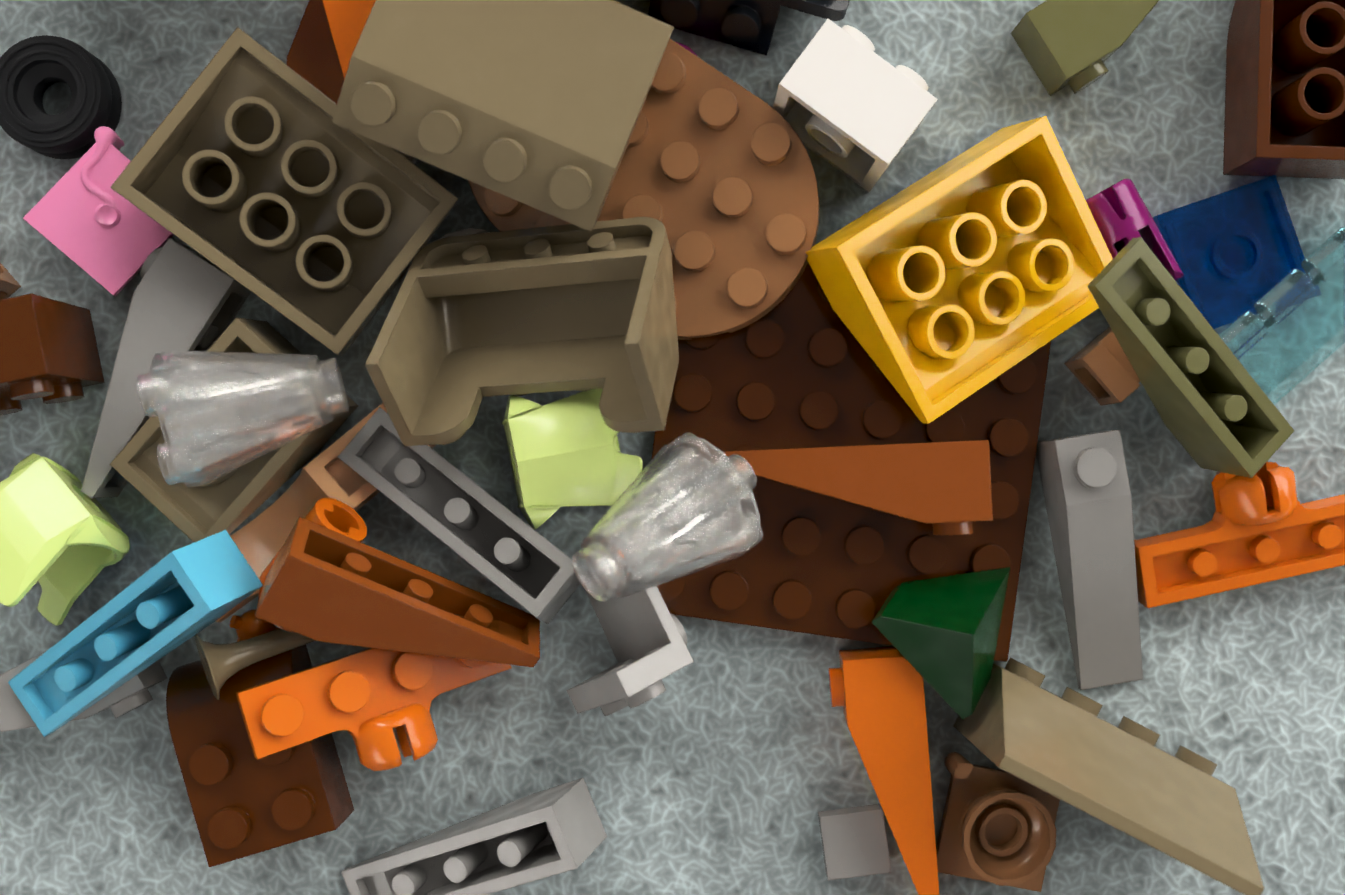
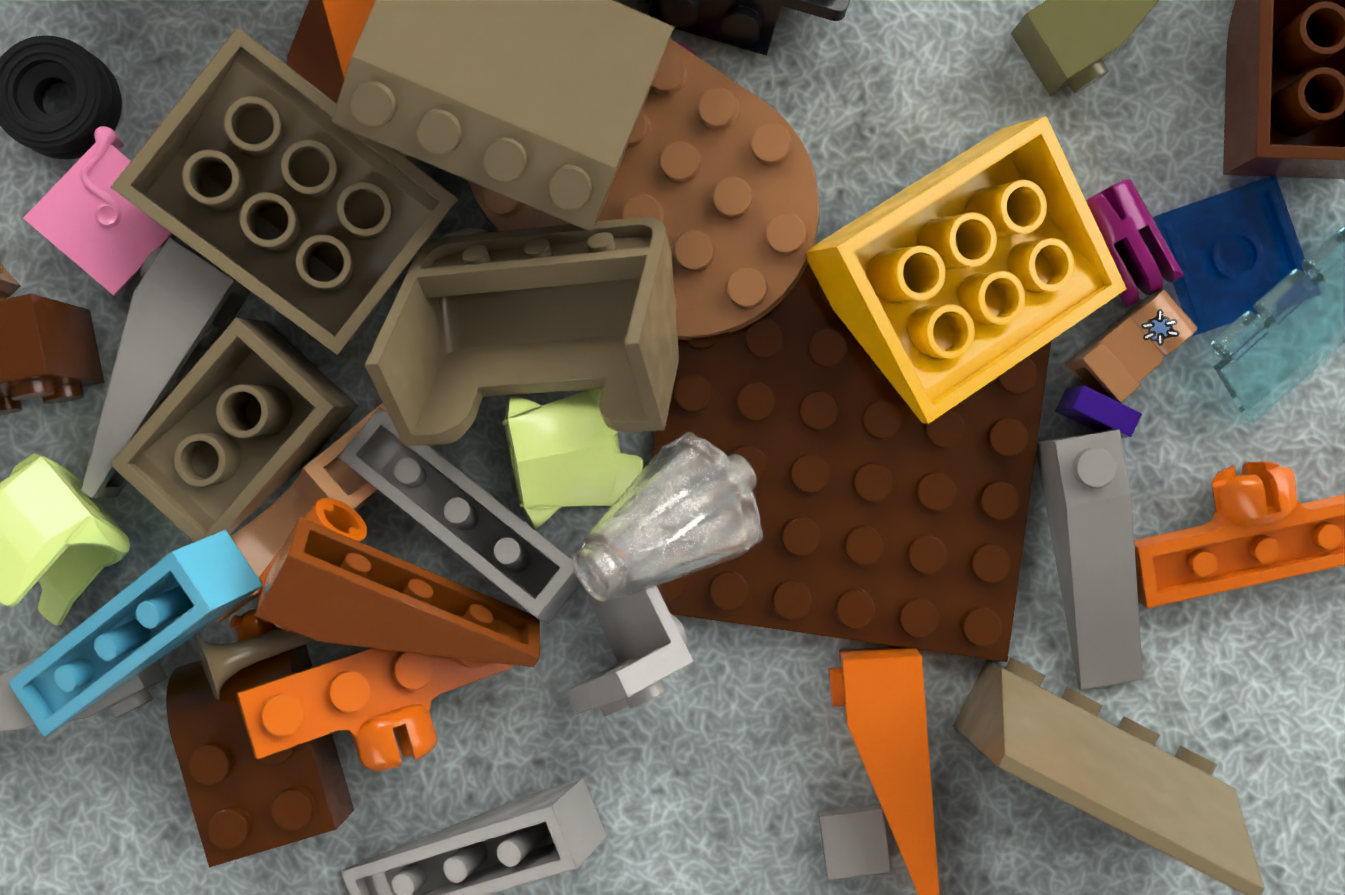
(234, 407): clear cone -> none
(852, 103): white brick -> none
(913, 481): dark orange slope -> none
(948, 631): dark green slope -> none
(995, 827): medium nougat hat -> none
(1097, 411): none -> dark purple tile
(1187, 366): olive slope -> none

